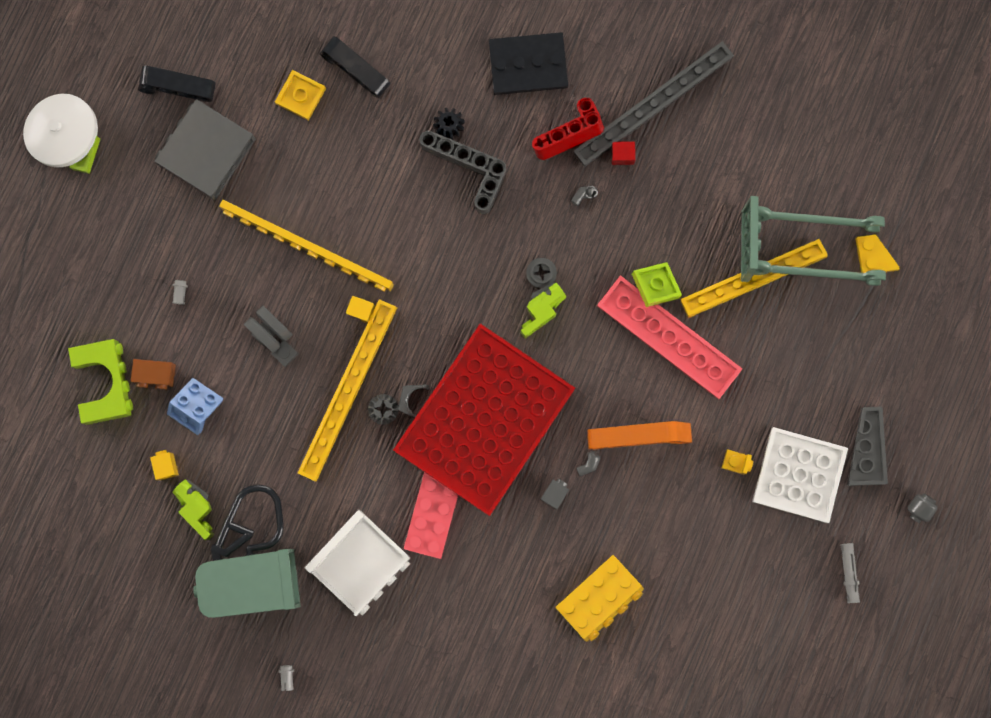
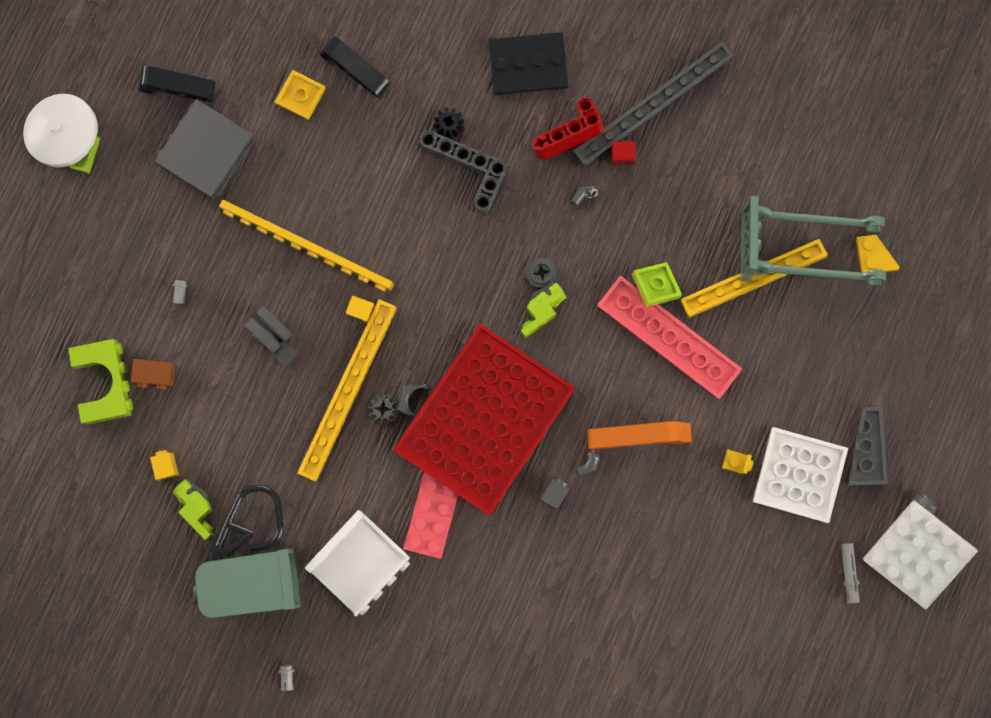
(193, 405): medium blue bracket -> none
(600, 598): yellow bracket -> none
(920, 554): none -> white plate

